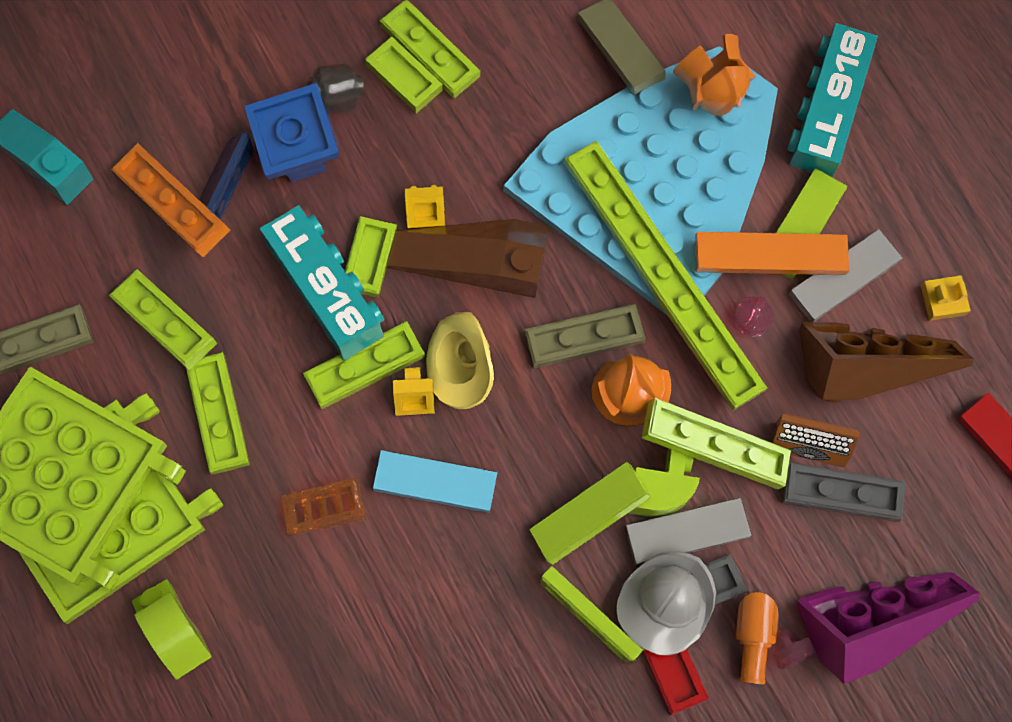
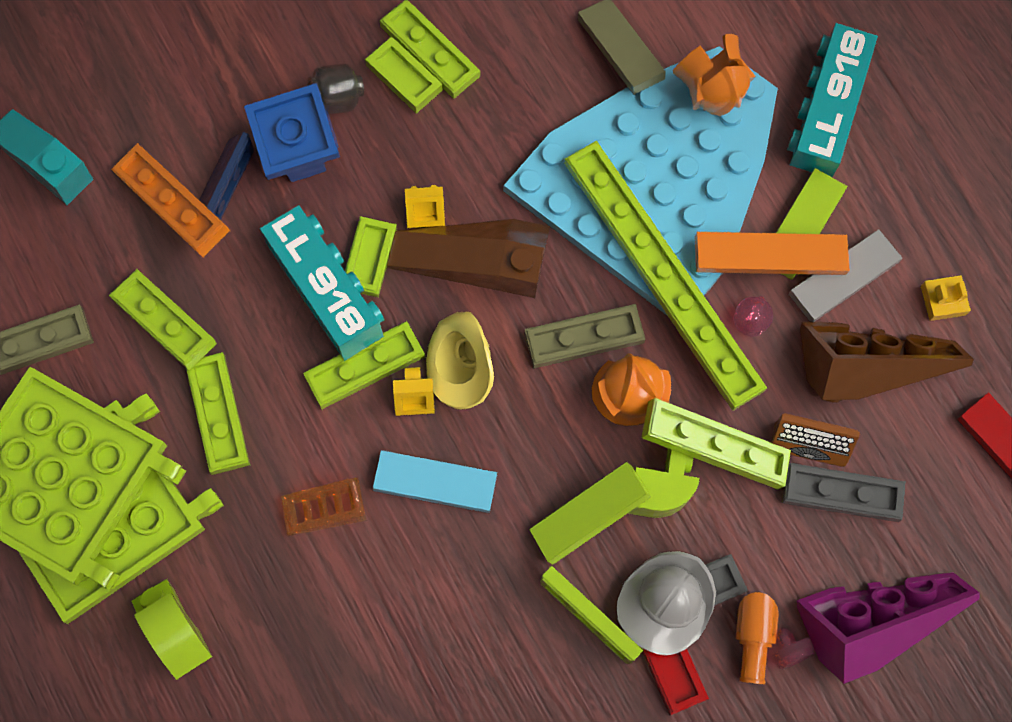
(688, 530): light grey tile -> none

